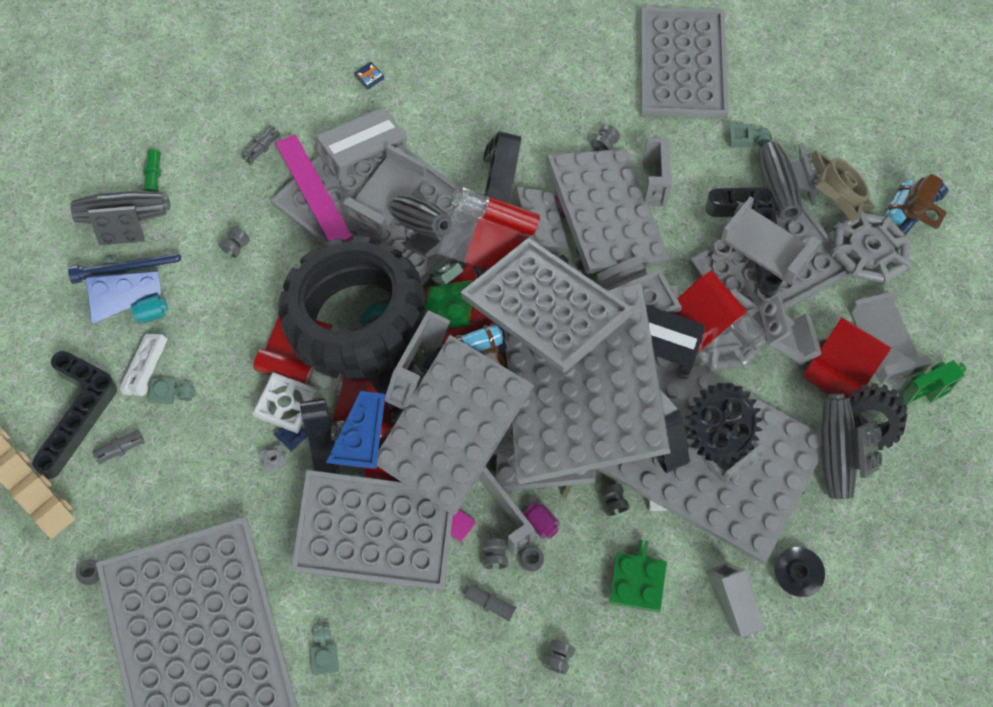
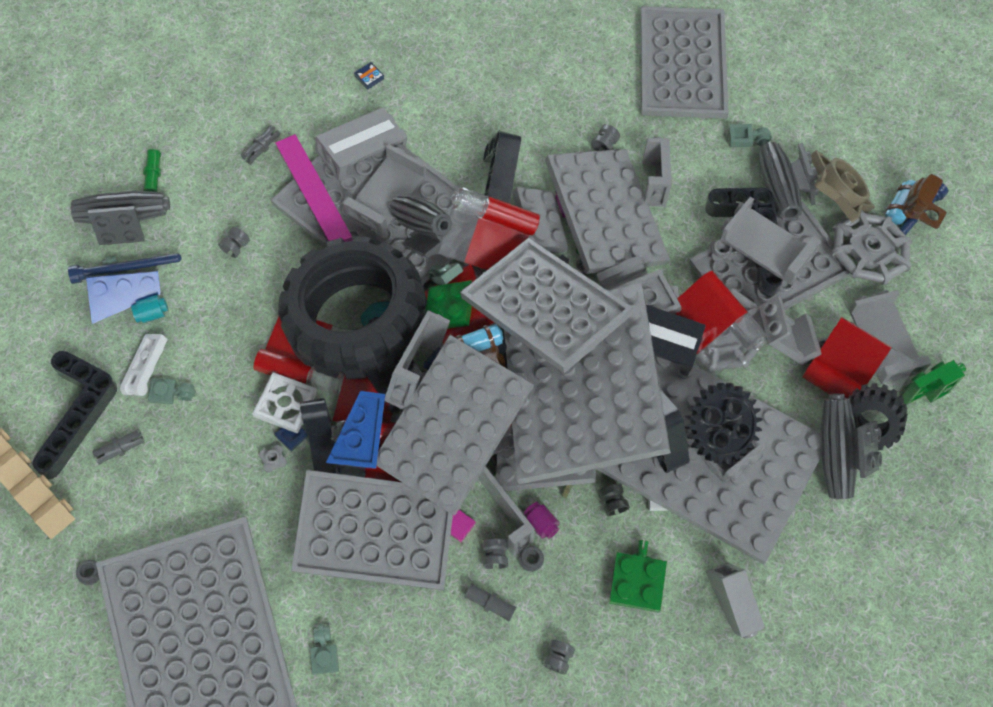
(805, 561): black dish -> none

